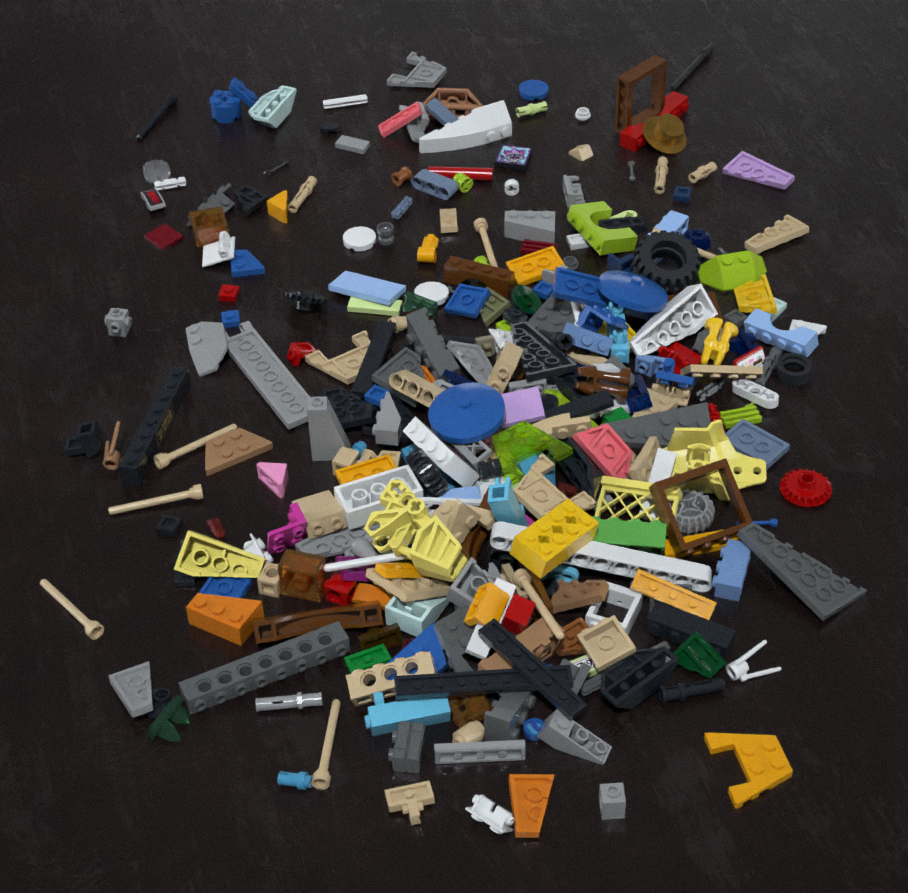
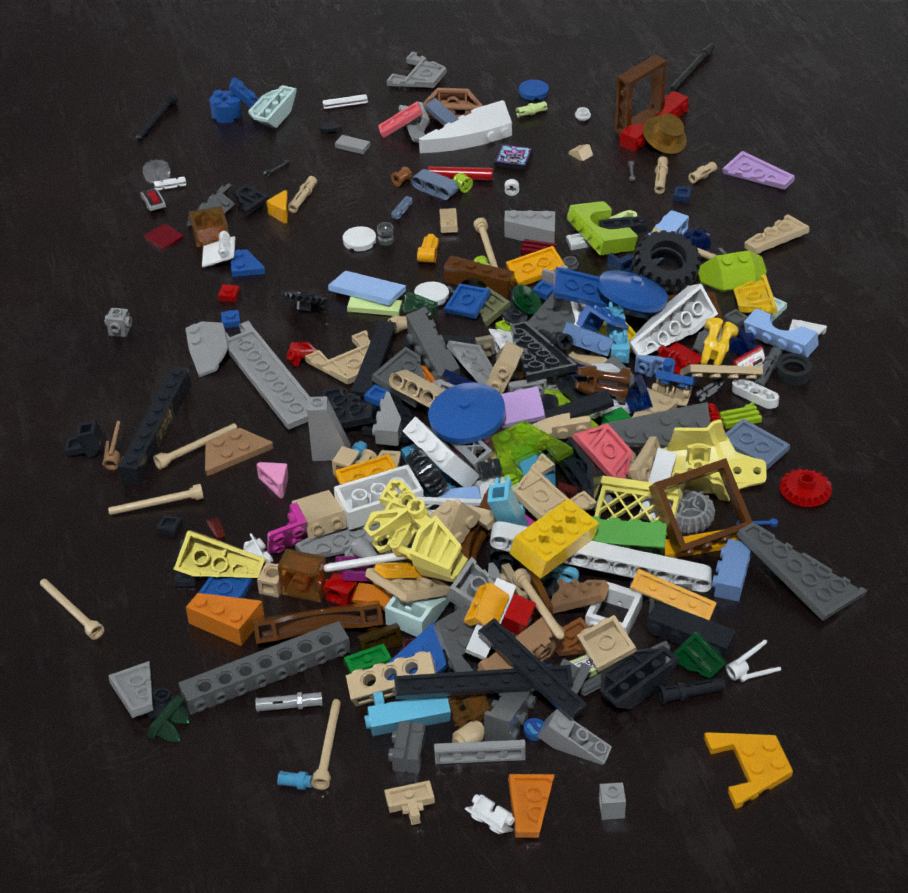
(572, 192): light grey hinge -> none

